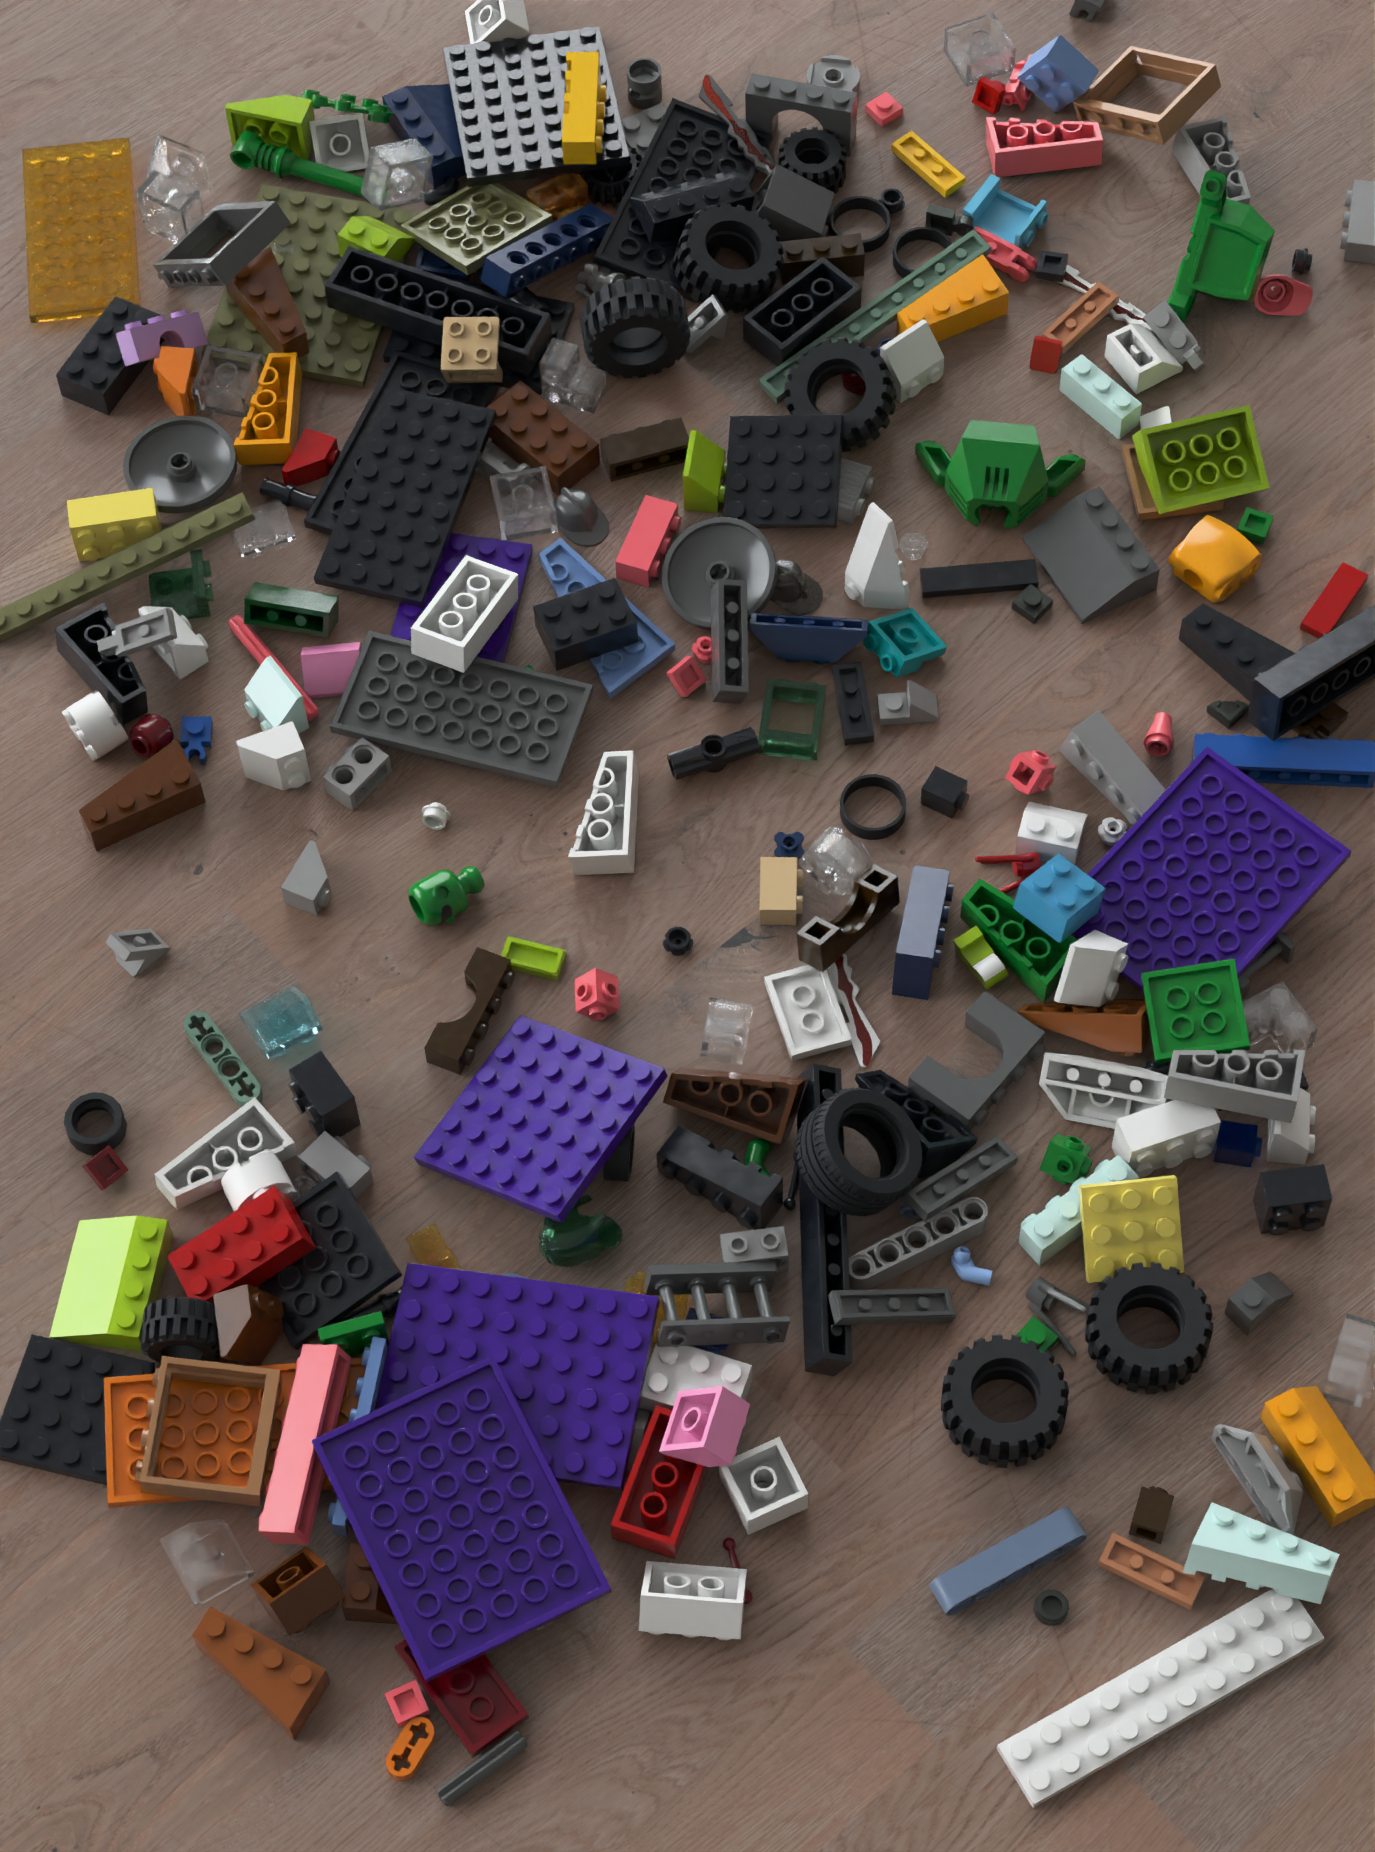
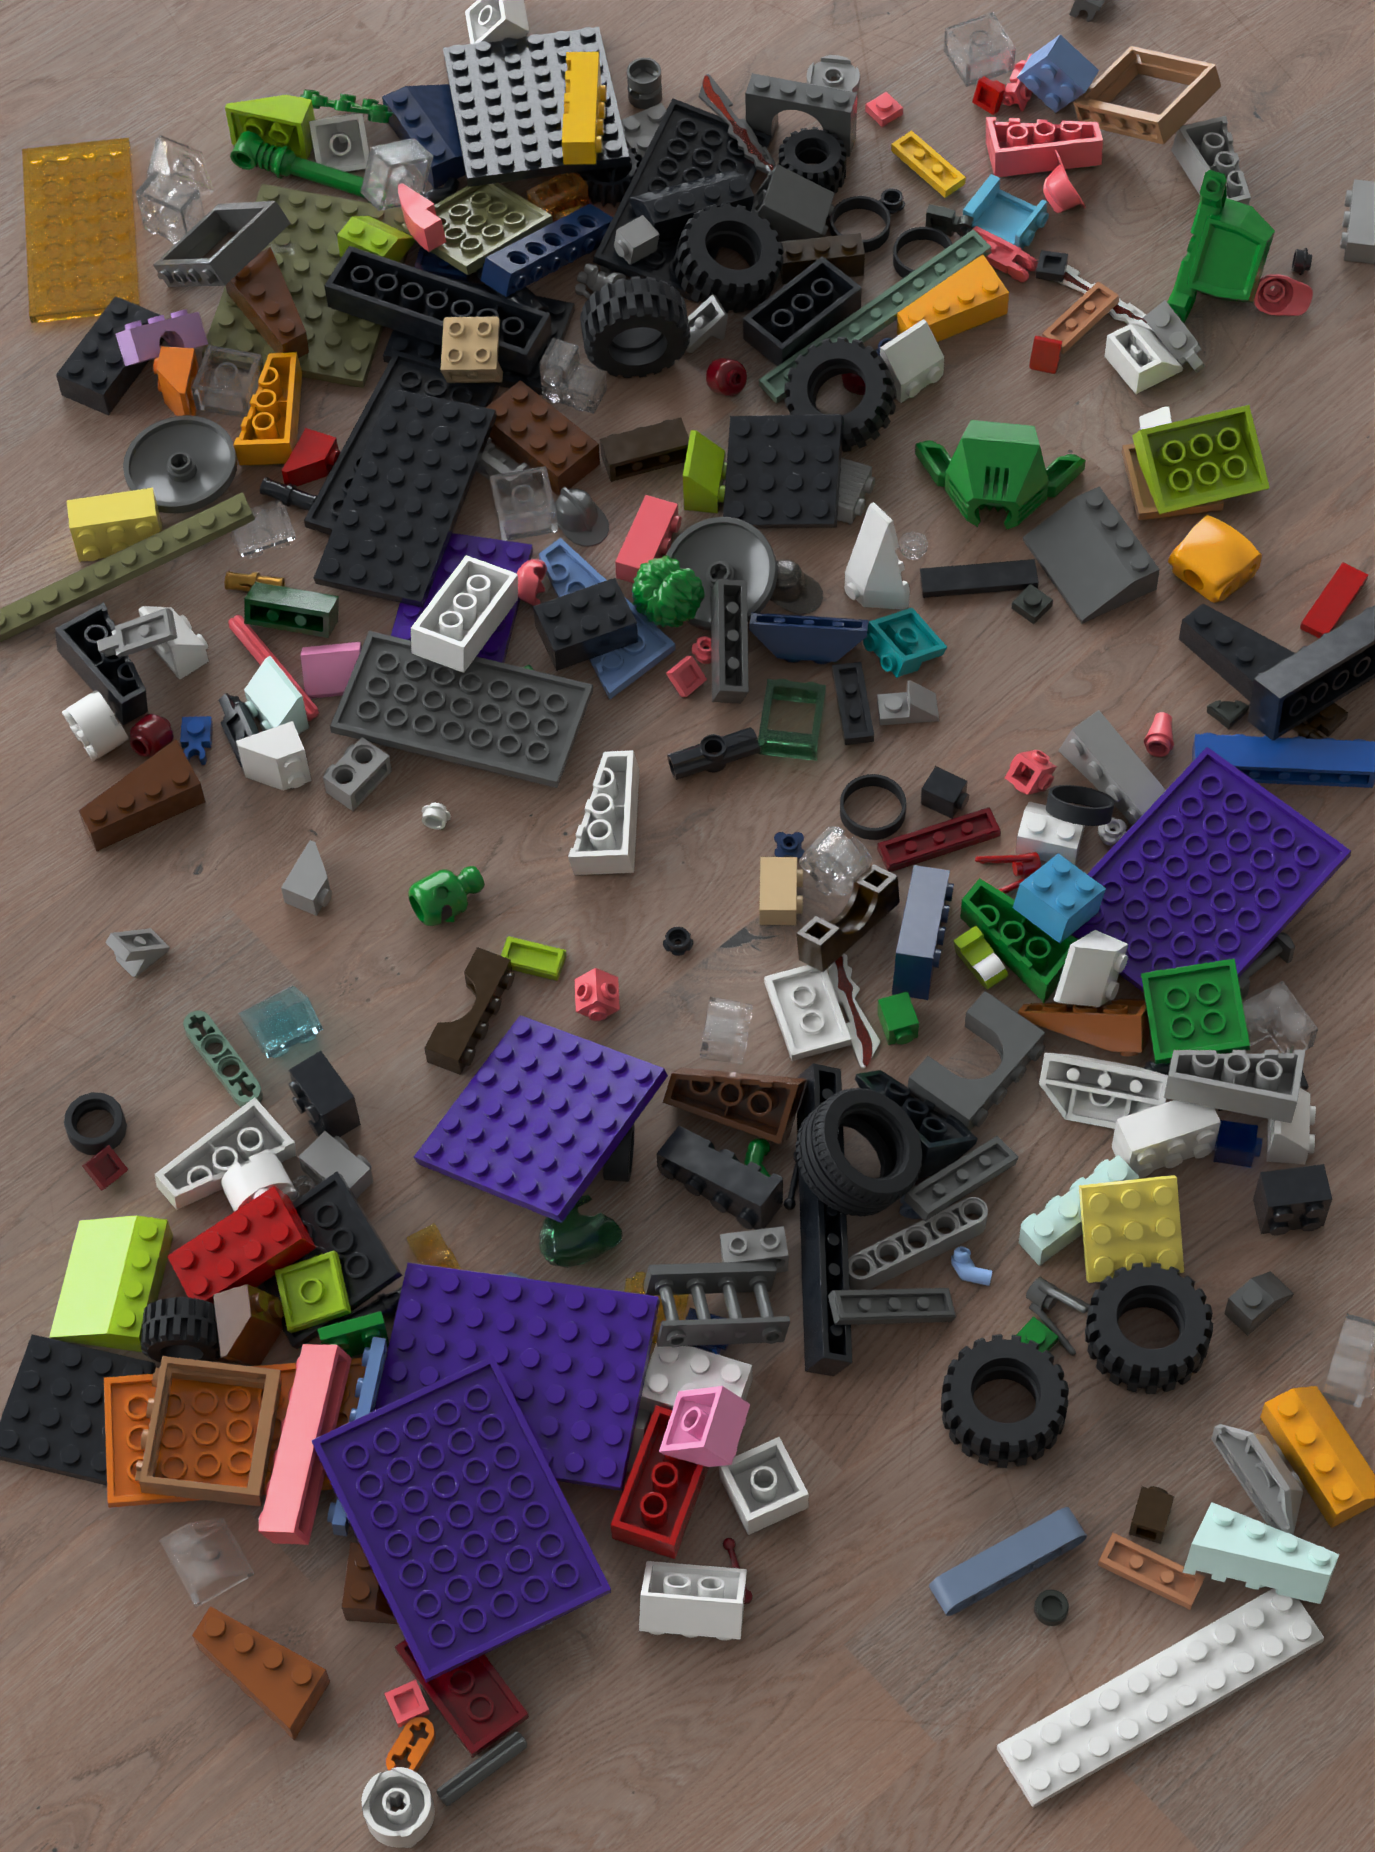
(185, 588): clear green bracket -> none
(237, 721): none -> black hinge
(244, 582): none -> pearl gold pin
(298, 1591): reddish brown brick -> none
(312, 1291): none -> lime tile
(389, 1790): none -> white brick
(421, 218): none -> coral slope
(529, 580): none -> coral hair
(636, 240): none -> light grey brick
(667, 592): none -> green hair
(726, 377): none -> dark red head
(898, 1018): none -> green brick
(938, 839): none -> dark red tile
(1060, 191): none -> coral piece
(1062, 795): none -> black tyre
(1066, 1159): green brick -> none
(1100, 396): light aqua brick -> none
(1255, 525): green plate -> none

